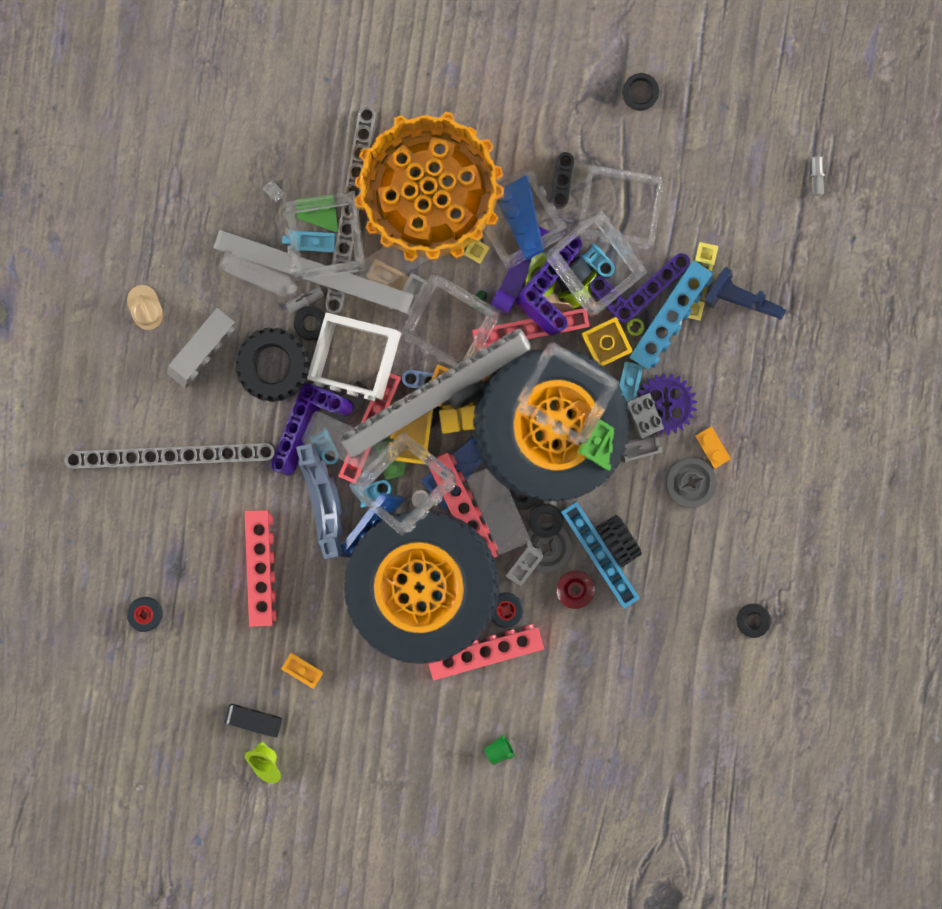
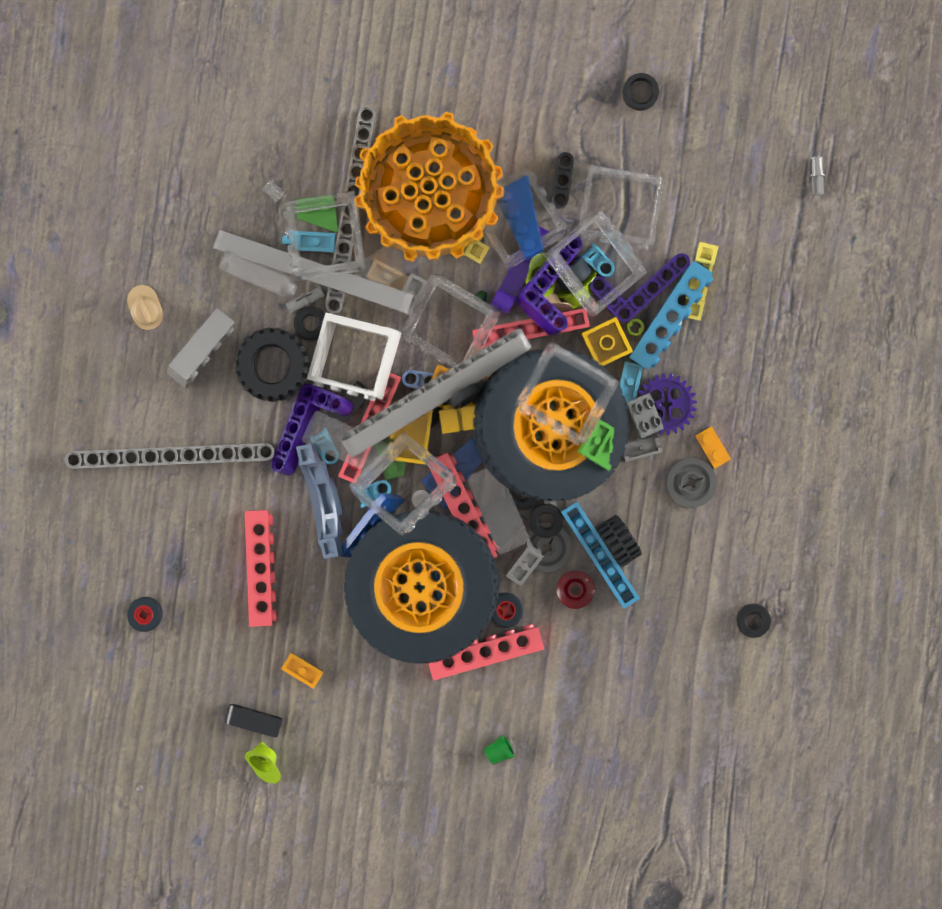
(727, 291): dark blue piece -> none

